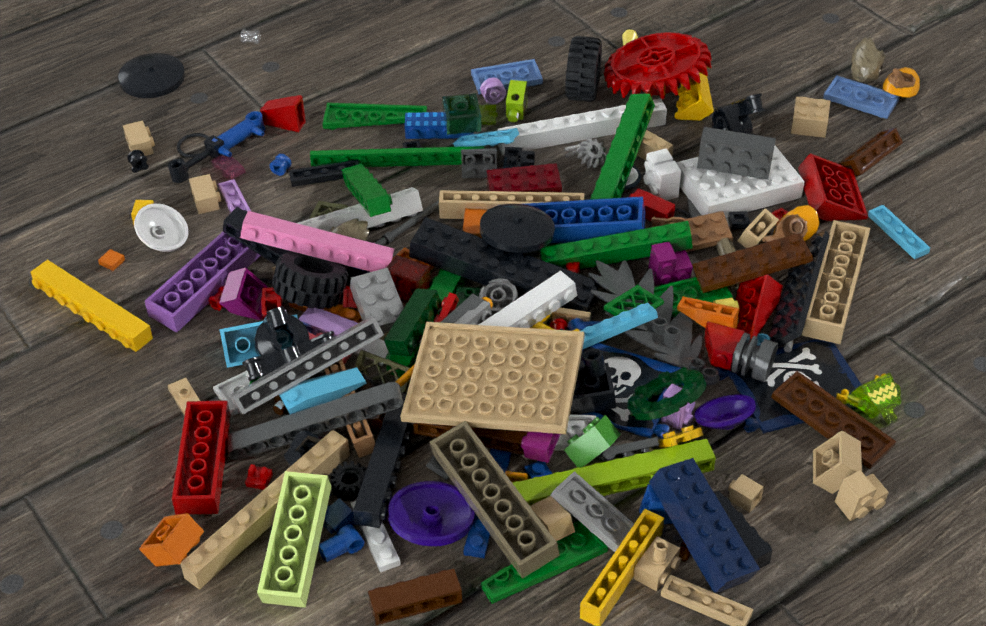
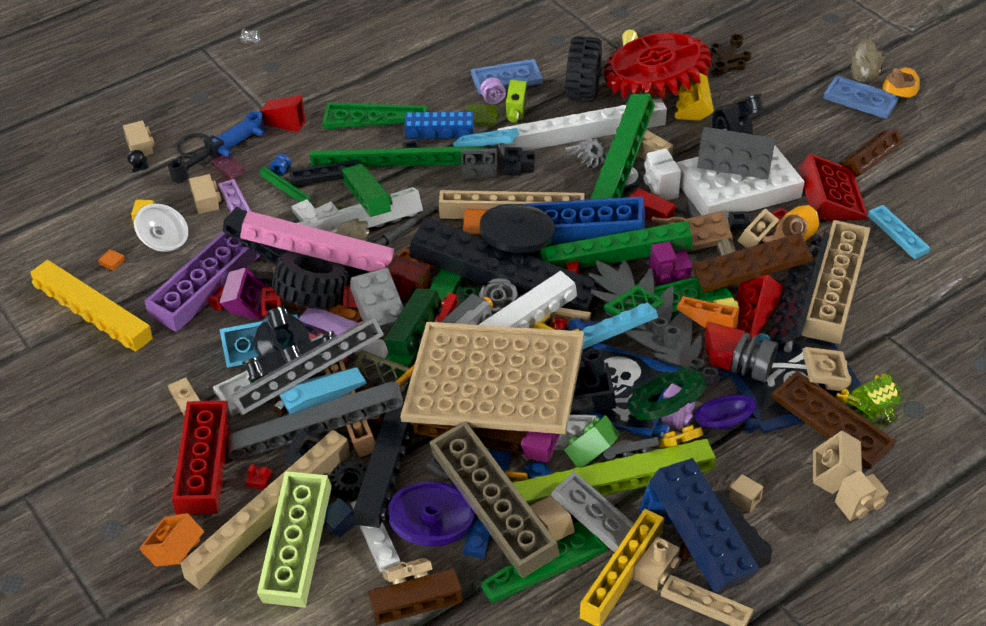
(151, 75): black dish -> none
(284, 185): none -> green axle
(305, 210): none -> white plate
(345, 541): blue piece -> none
(415, 568): none -> tan plate
(461, 114): clear green brick -> none
(525, 179): dark red brick -> none
(721, 67): none -> dark brown plant
(810, 117): tan brick -> none
(827, 368): none -> tan plate

